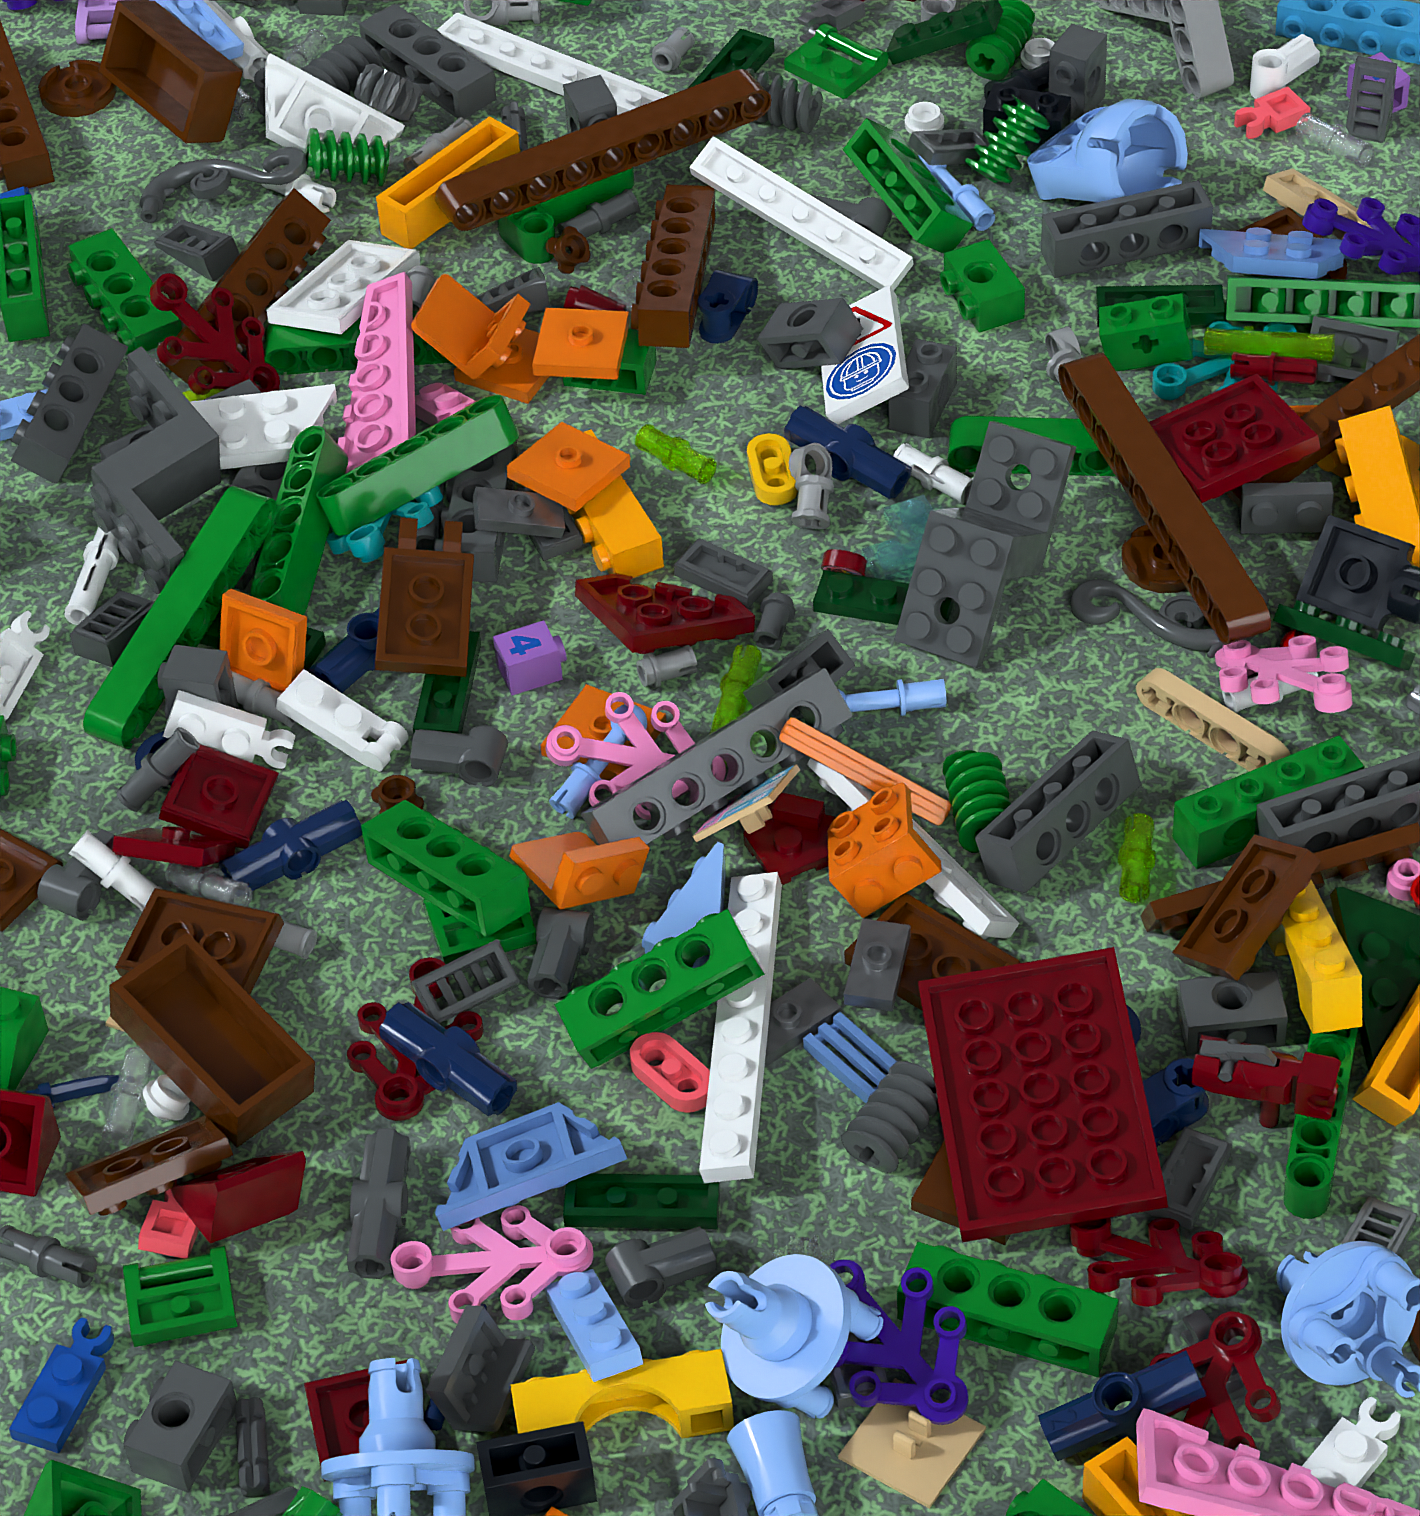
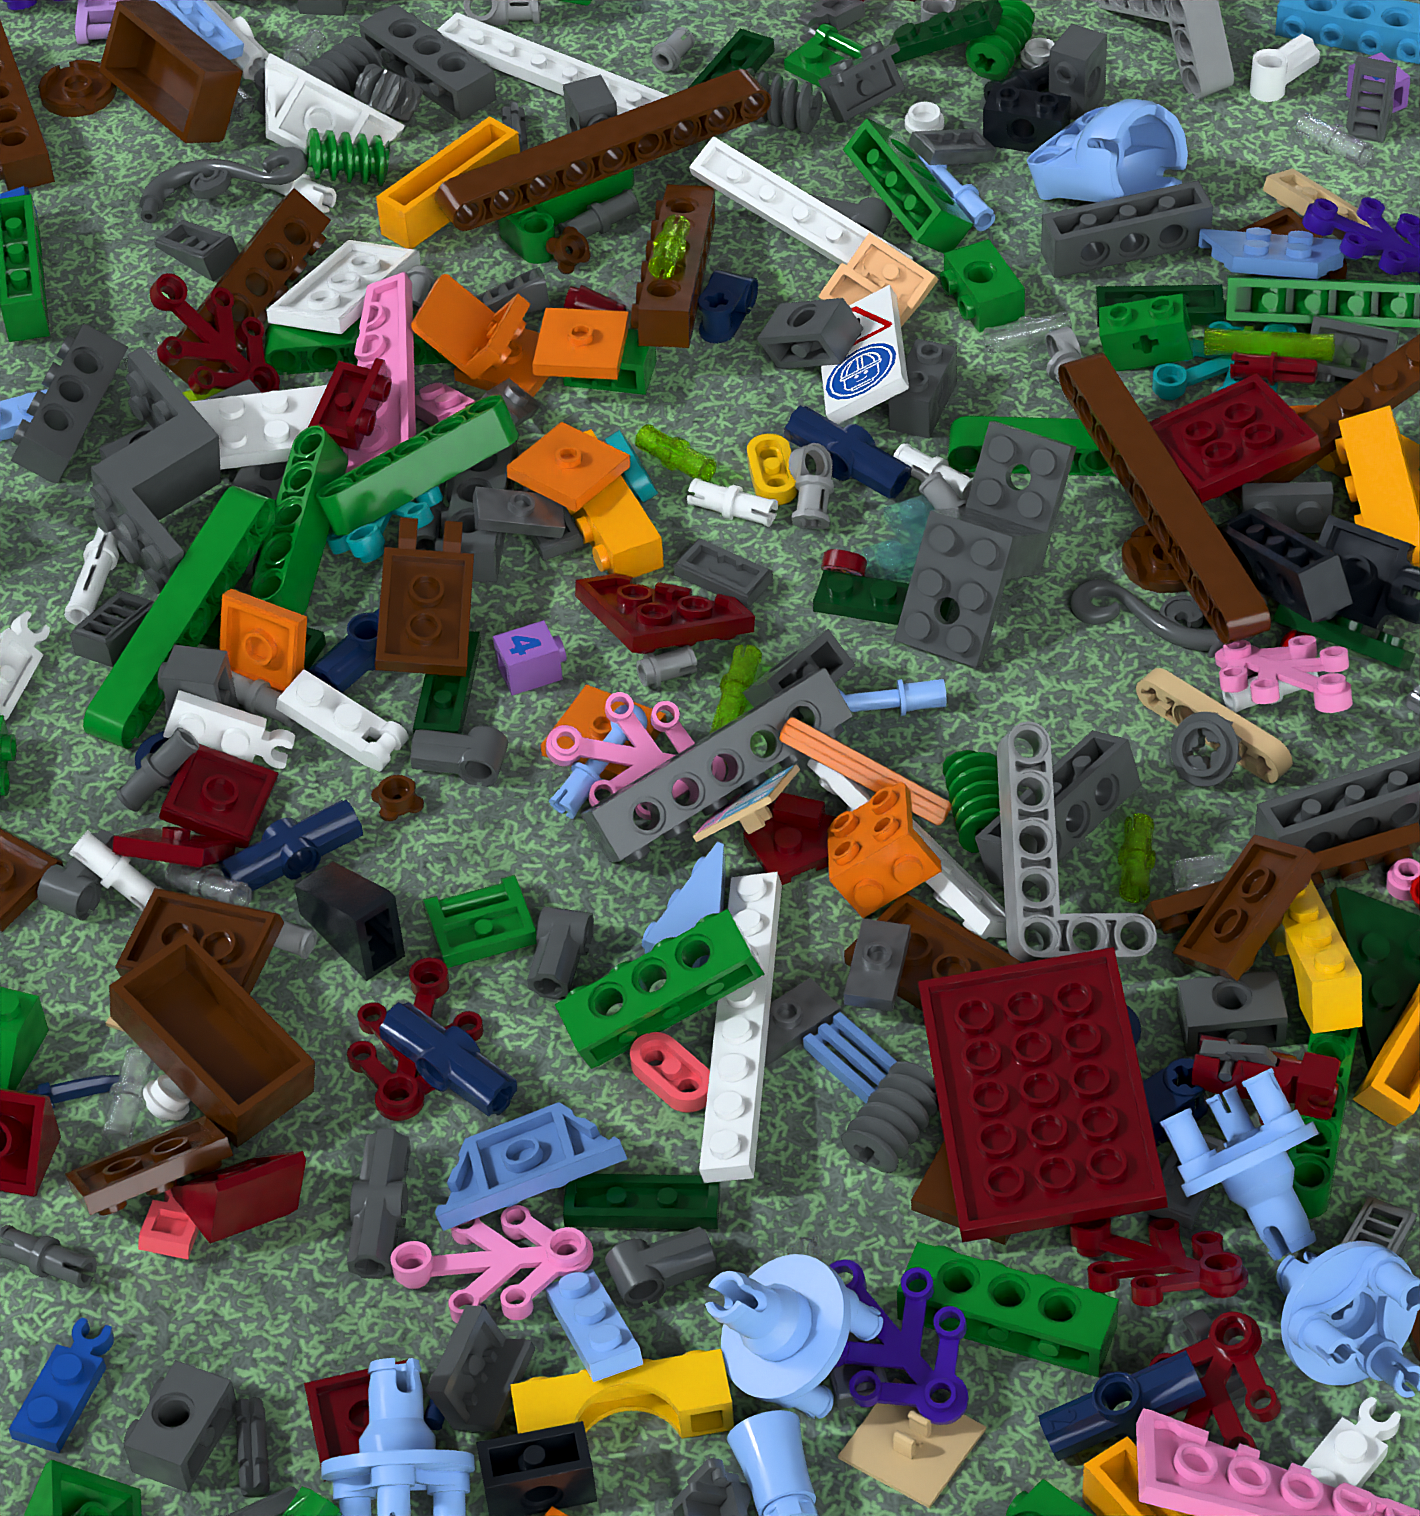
(120, 290): green brick -> none
(180, 1307): green plate -> none
(351, 402): none -> dark red bracket
(352, 917): none -> black slope
(436, 143): light grey pin -> none
(446, 867): green brick -> none
(498, 964): dark grey slope -> none
(518, 402): none -> flat silver plate
(578, 871): orange bracket -> none
(636, 475): none -> teal plate
(669, 246): none -> clear neon green pin
(732, 502): none -> white pin
(776, 612): dark grey pin -> none
(862, 83): none -> dark grey bracket
(875, 267): none -> light nougat slope
(940, 493): none -> light grey pin
(1008, 142): green piece -> none
(1025, 332): none -> clear pin
(1042, 867): none -> light grey beam
(1191, 736): none -> dark grey gear
(1198, 872): none -> clear plate
(1224, 816): green brick -> none
(1254, 1160): none -> light blue piece
(1275, 110): coral plate -> none
(1288, 565): none -> black brick

